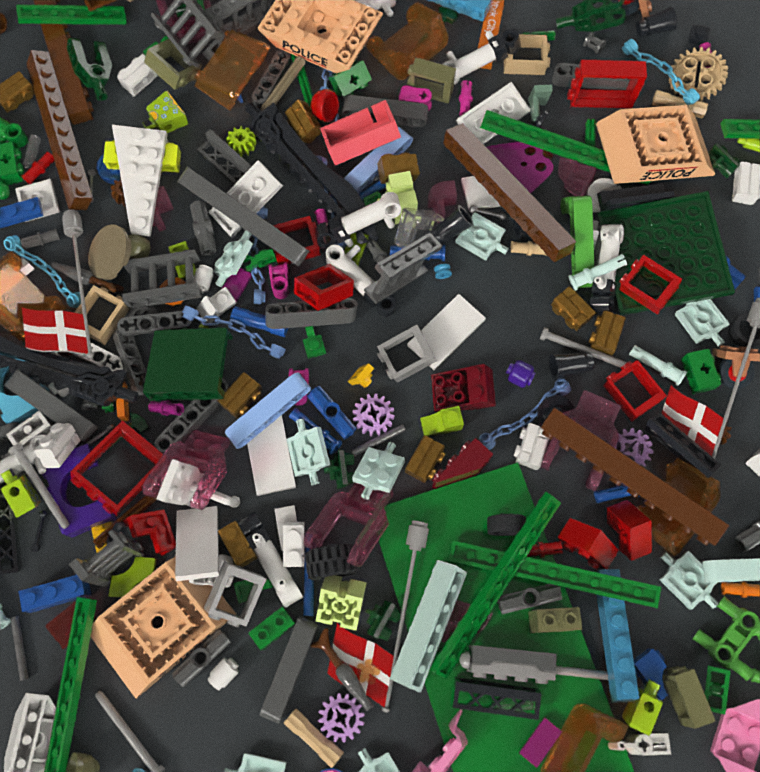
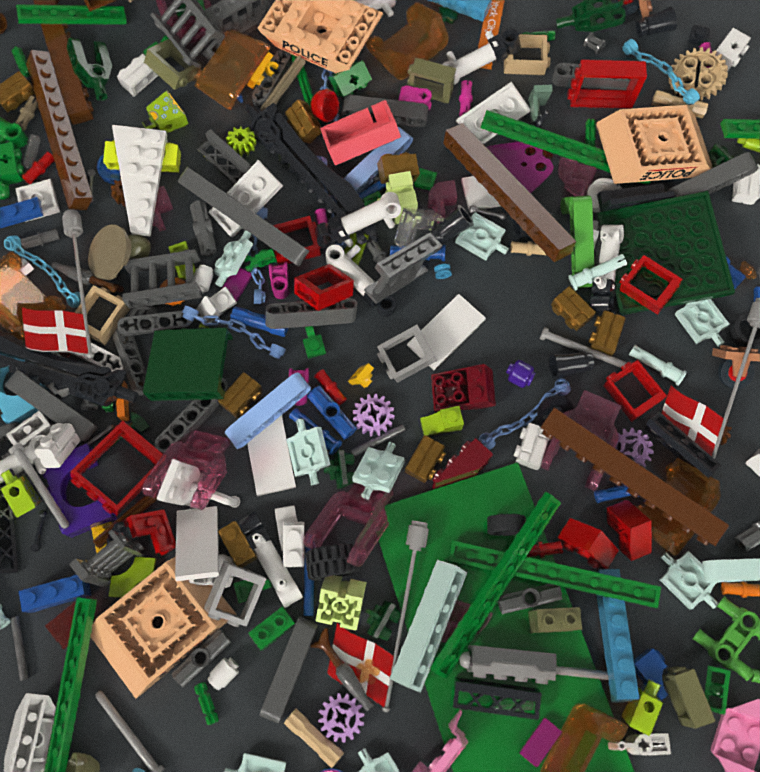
(20, 60): none -> green axle
(27, 112): none -> dark tan pin
(166, 407): magenta pin -> none
(206, 703): none -> green axle
(265, 65): none -> yellow plate
(330, 387): none -> red pin
(425, 179): none -> green plate
(701, 371): green brick -> none
(718, 176): none -> dark grey beam
(732, 47): none -> white brick
(748, 270): none -> clear orange plant

